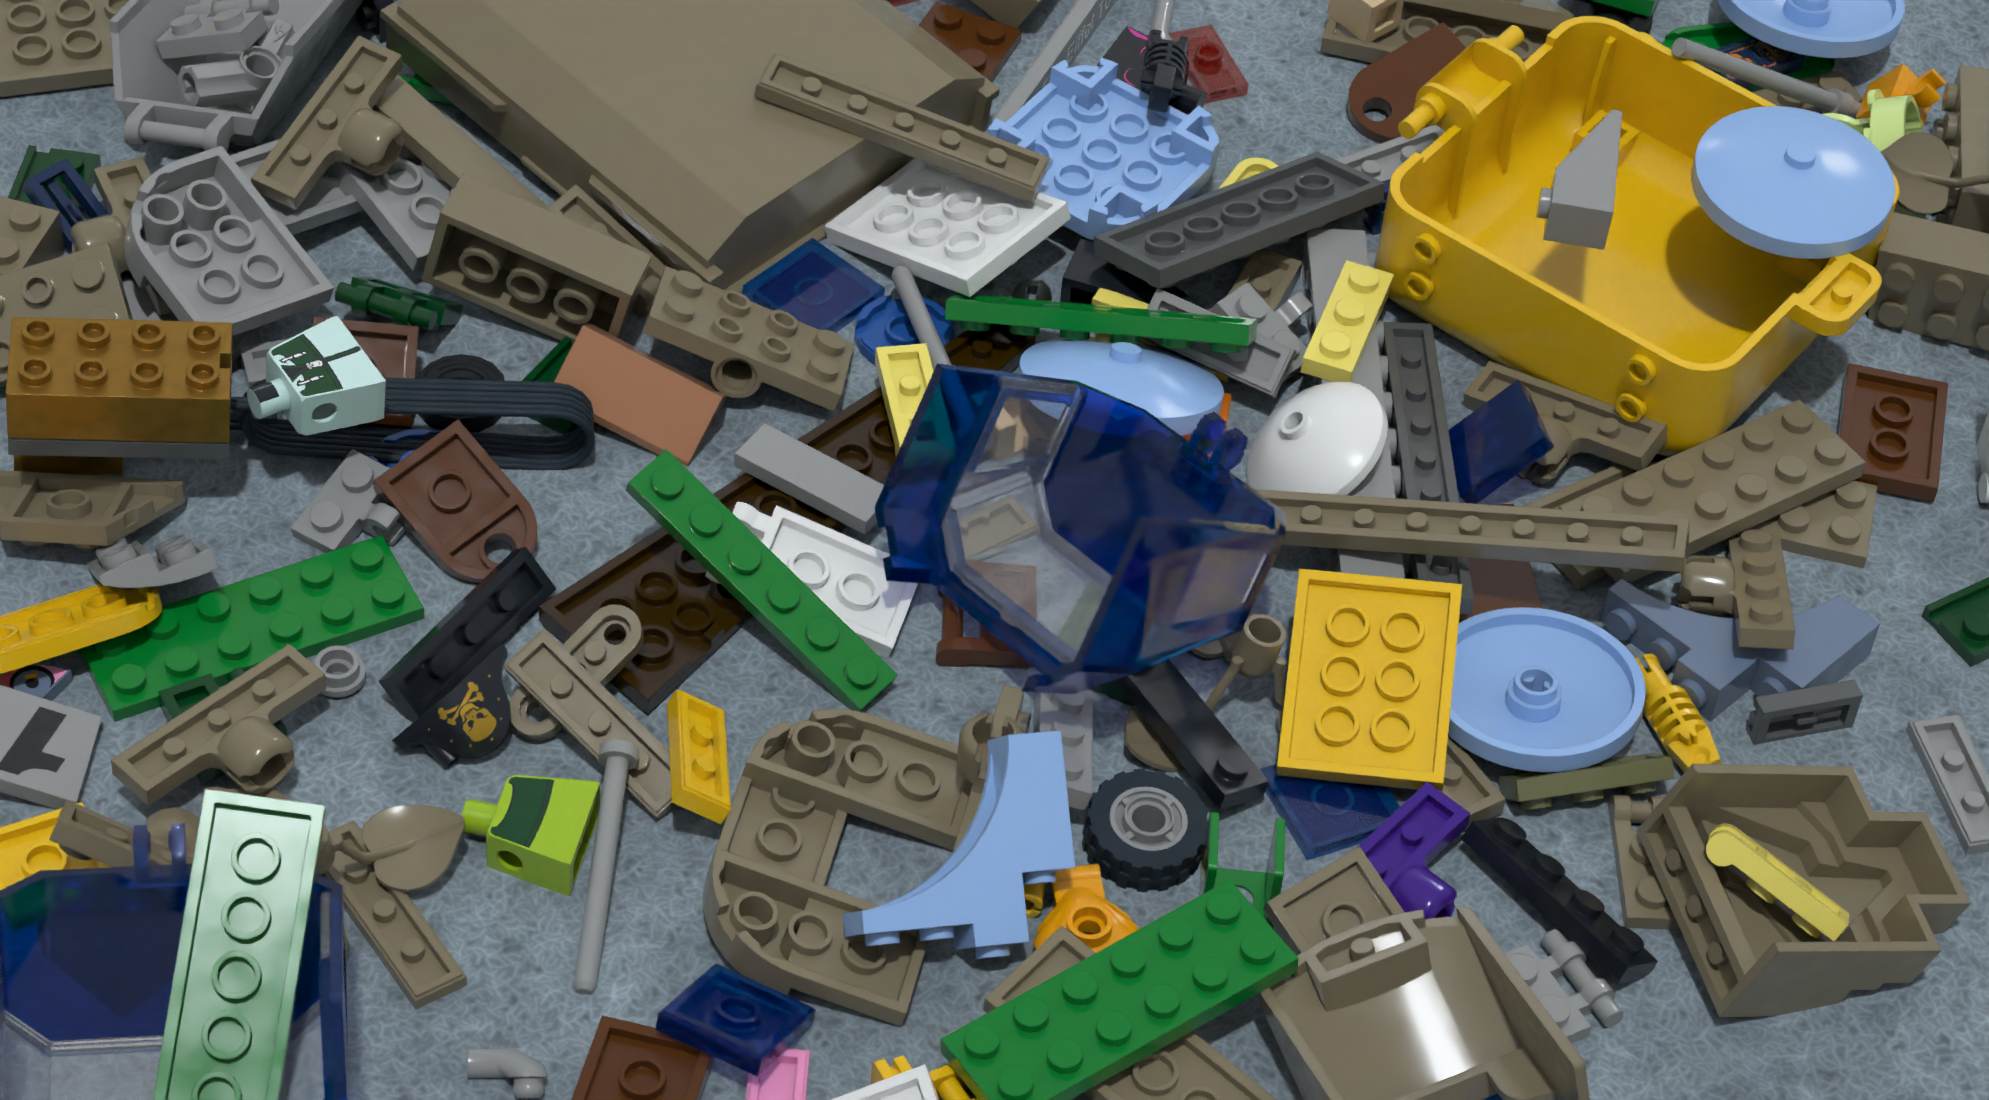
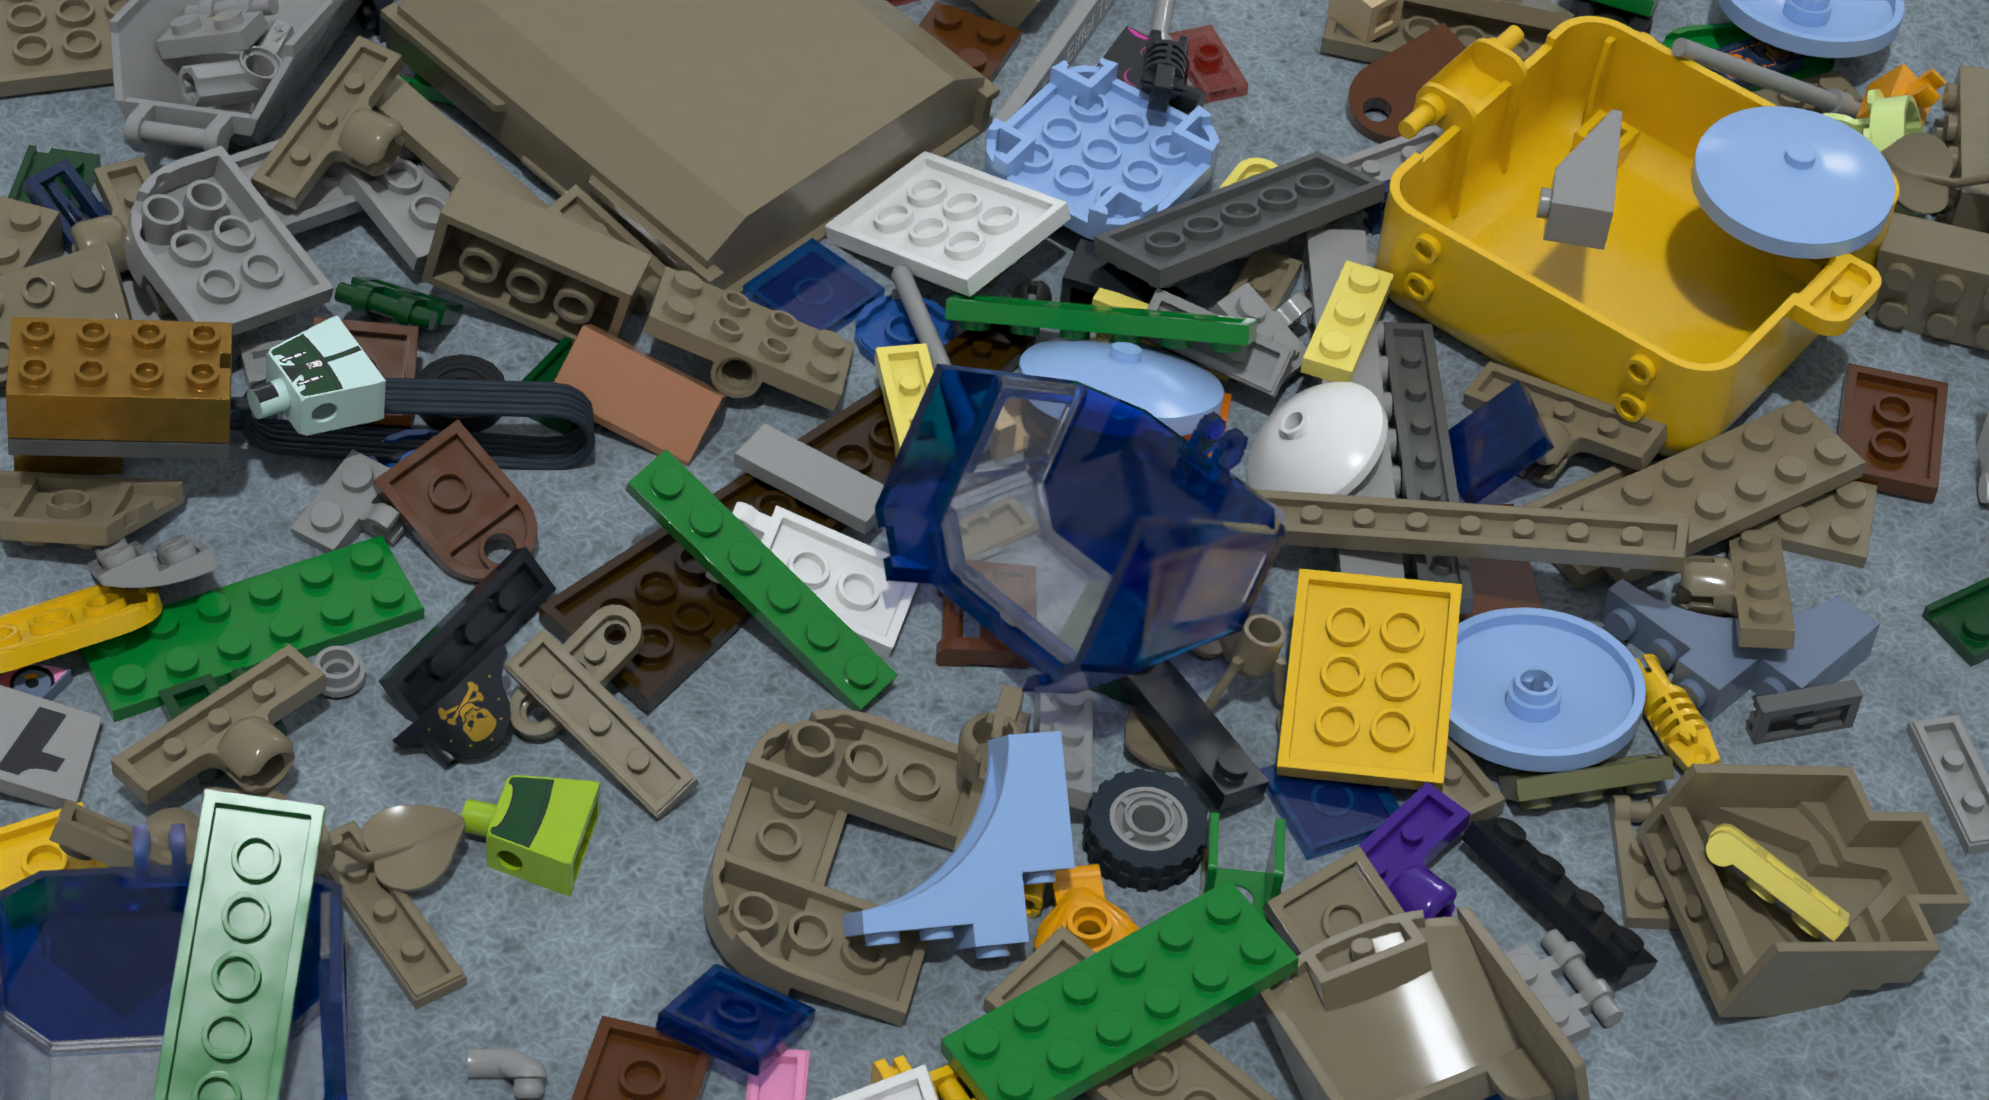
(617, 758): light grey bar -> none
(698, 756): yellow tile -> none
(902, 127): dark tan tile -> none

